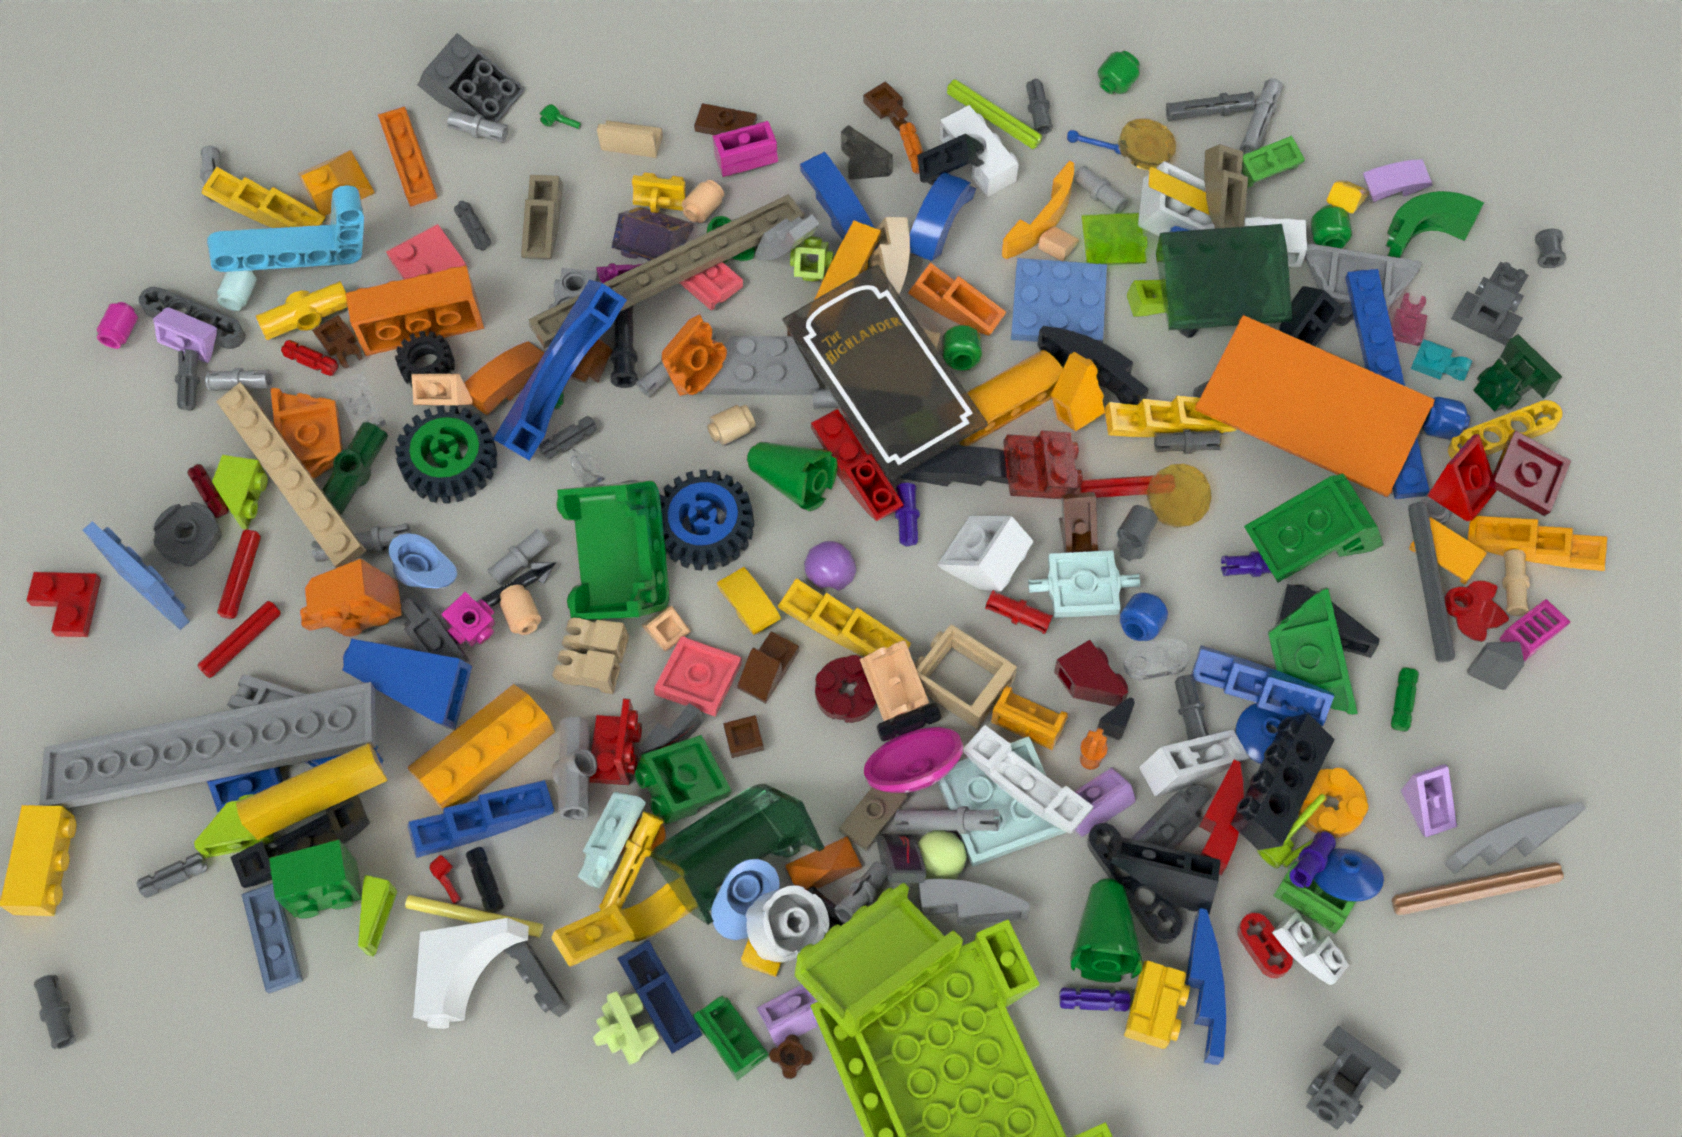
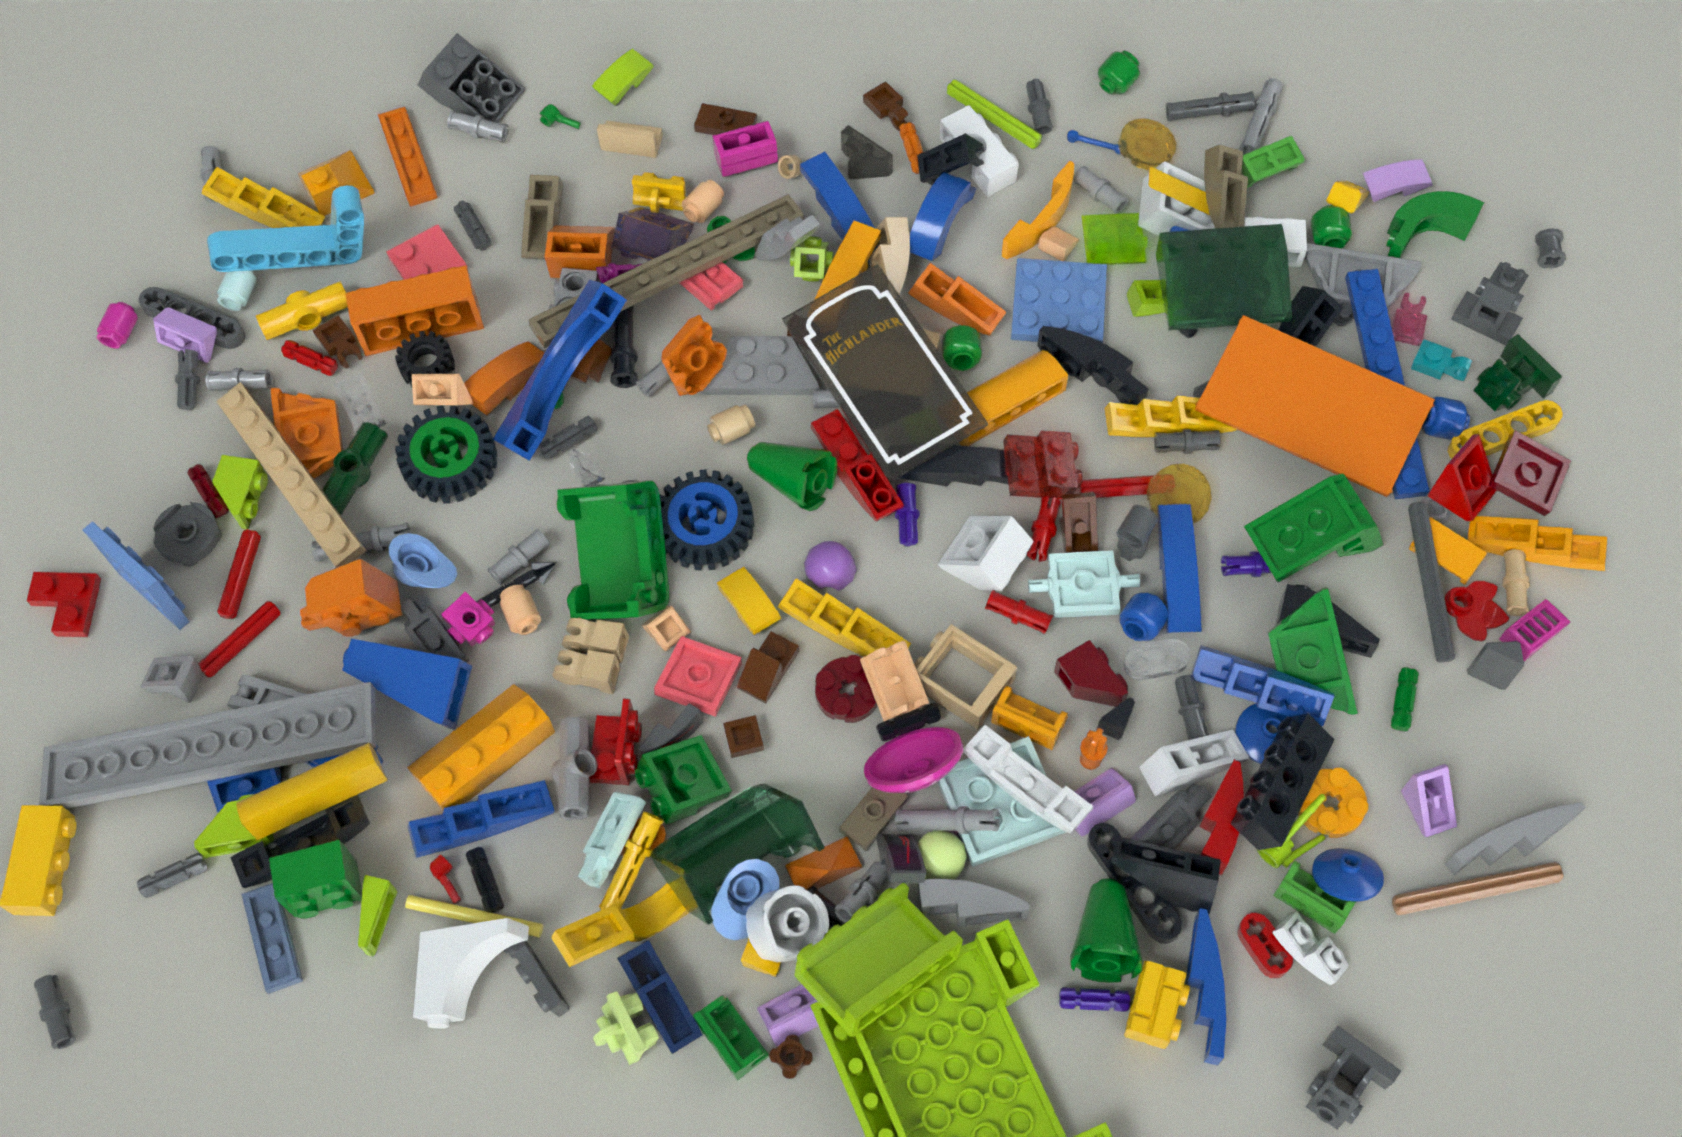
(174, 675): none -> light grey slope
(578, 248): none -> orange slope
(621, 75): none -> lime slope
(783, 167): none -> tan hinge
(1044, 528): none -> red pin
(1077, 393): light orange slope -> none
(1179, 568): none -> blue slope
(1312, 859): dark purple pin -> none

